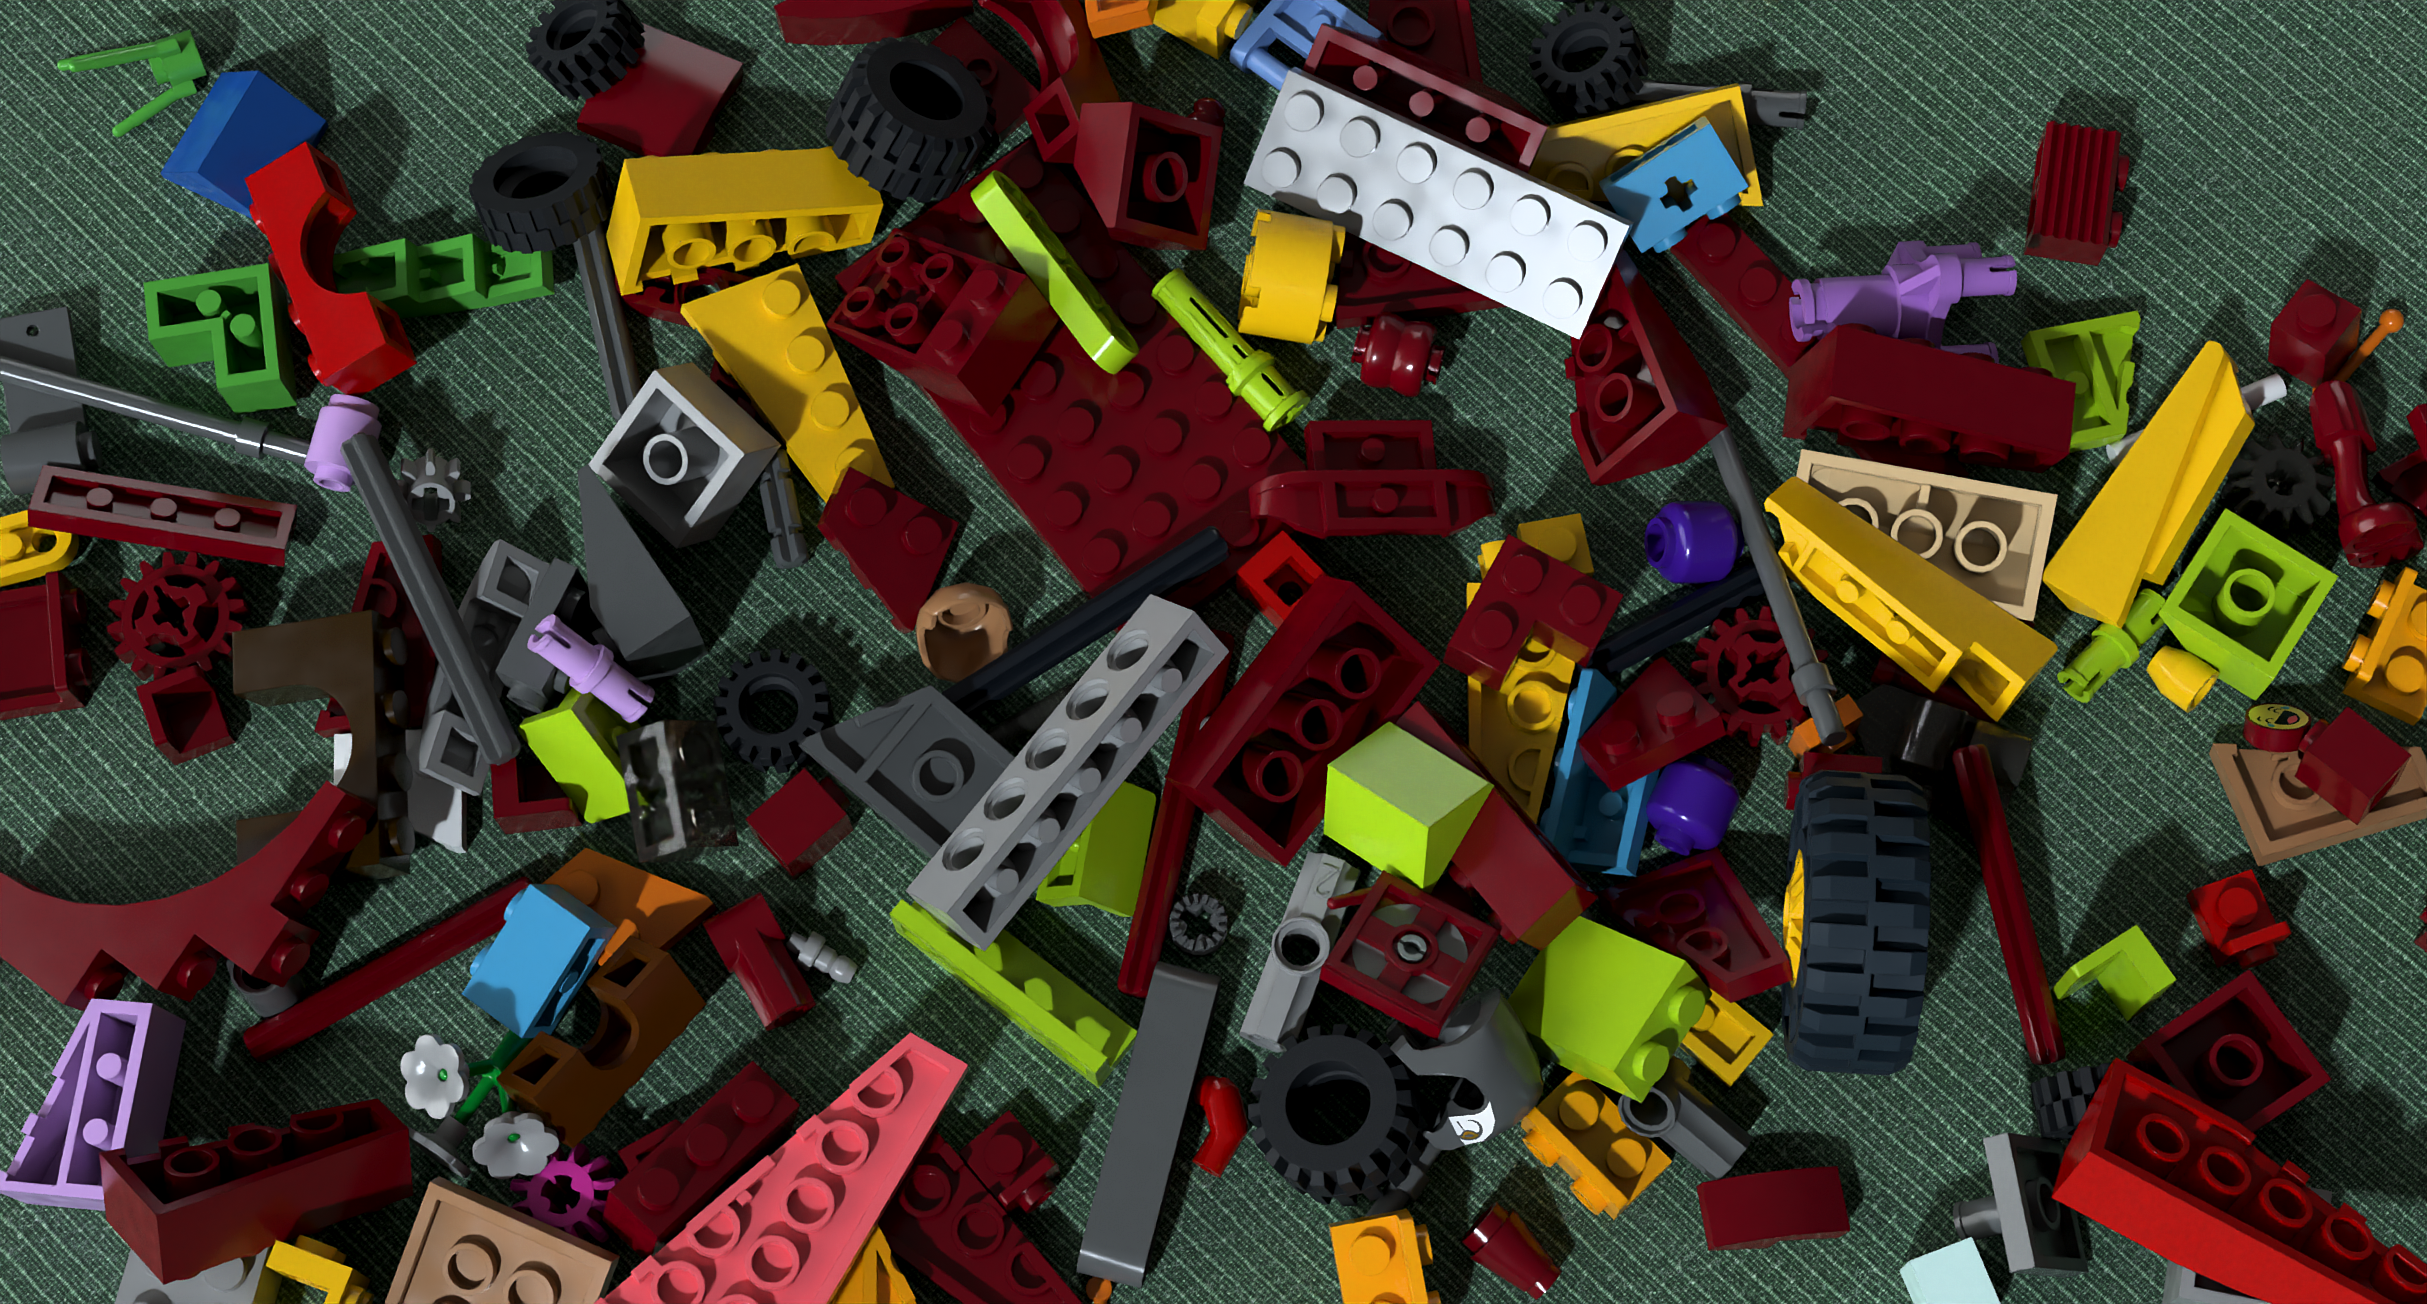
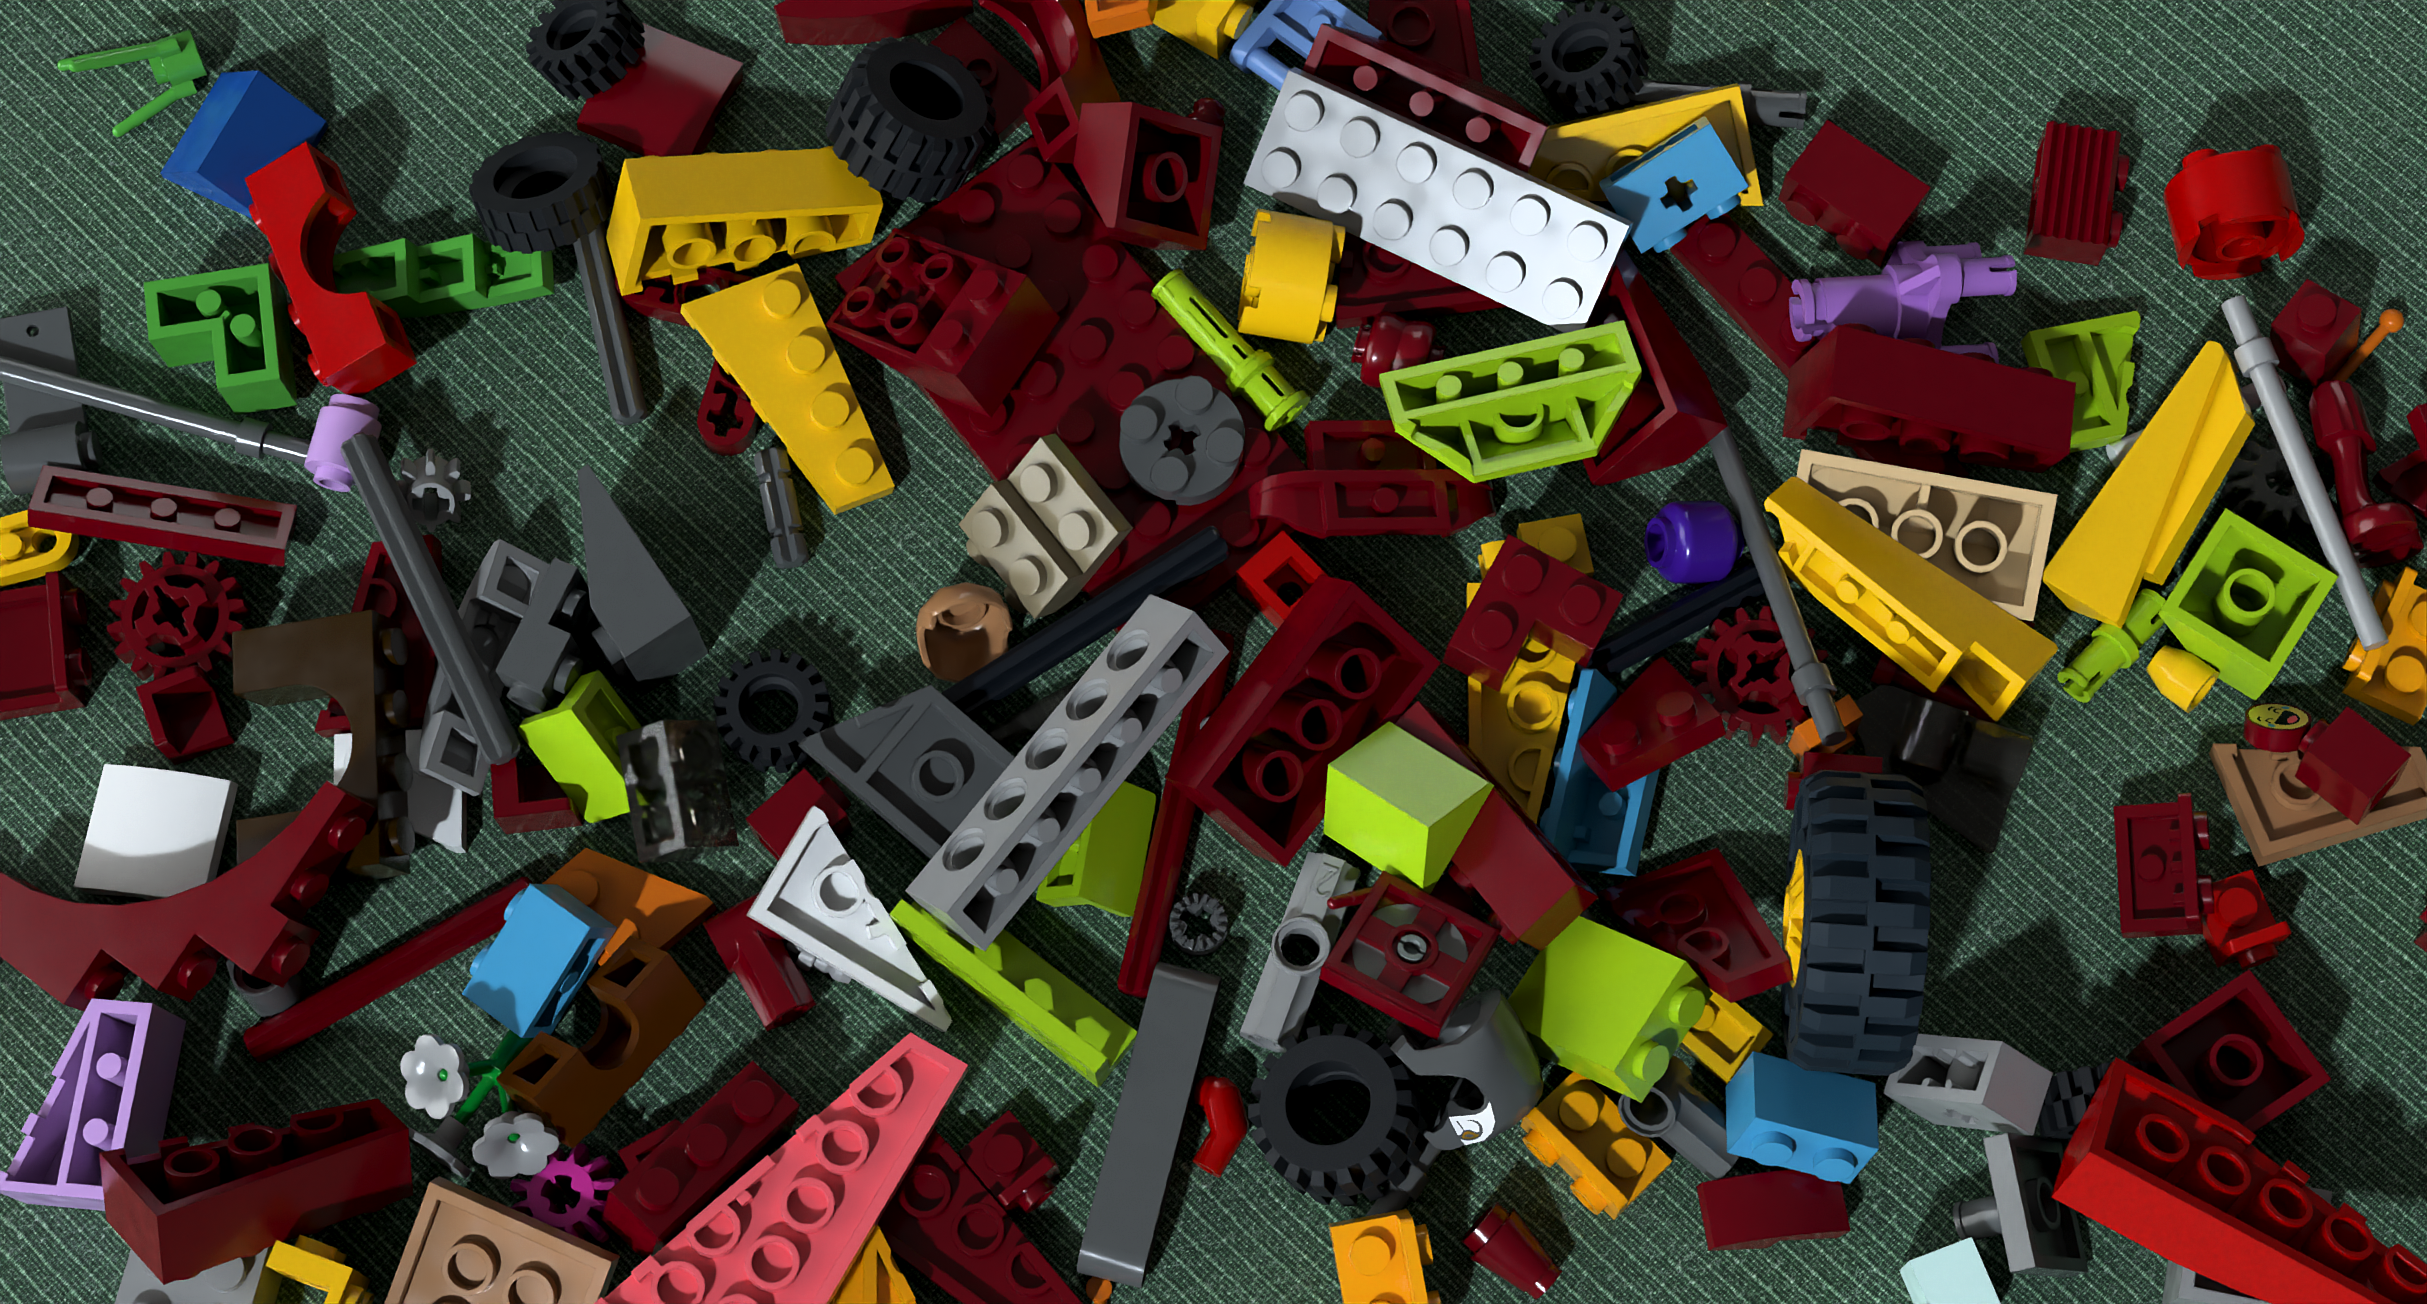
(154, 832): none -> white slope
(591, 668): lavender pin -> none
(684, 454): light grey brick -> none
(828, 910): none -> white wing
(889, 542): dark red wing -> none
(1044, 529): none -> dark tan plate
(1055, 272): lime beam -> none
(1188, 406): none -> dark grey plate
(1517, 402): none -> lime wedge
(1692, 804): dark purple head -> none
(1801, 1118): none -> dark azure brick
(1853, 194): none -> dark red brick
(1971, 1084): none -> light grey brick
(2009, 904): dark red axle -> none
(2125, 969): lime panel -> none
(2161, 868): none -> dark red bracket
(2233, 211): none -> red brick
(2258, 360): none -> light grey bar

